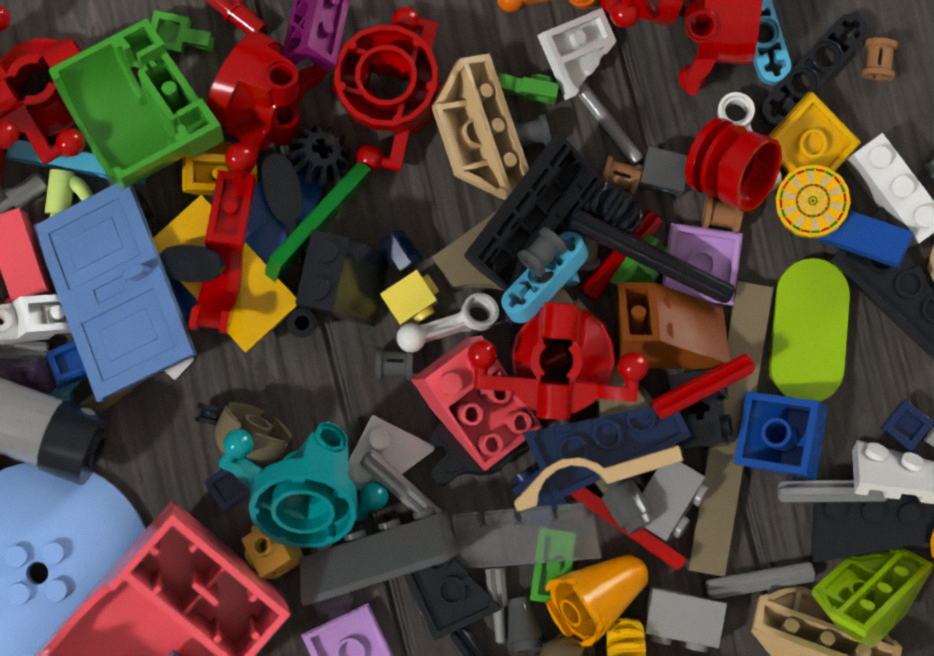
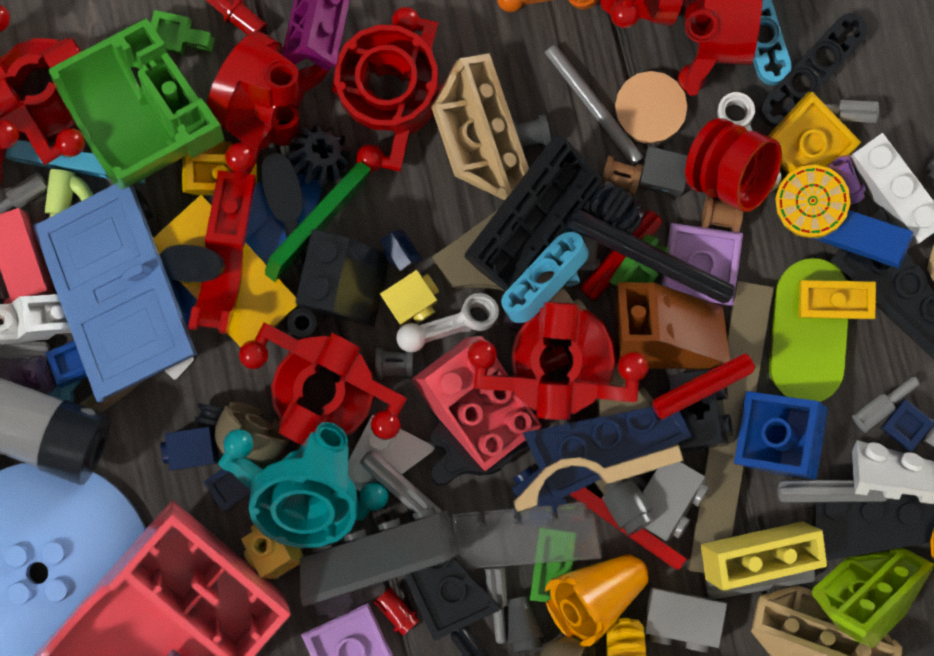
(190, 448): none -> dark blue brick
(353, 393): none -> red piece
(396, 611): none -> red pin
(537, 88): bright green plate -> none
(542, 251): dark grey bush -> none
(576, 49): white wing -> none
(650, 107): none -> light nougat tile
(763, 555): none -> light yellow brick
(837, 299): none -> yellow plate
(844, 167): none -> medium lavender pin
(856, 111): none -> light grey axle
(875, 47): medium nougat bush -> none
(882, 405): none -> light grey axle

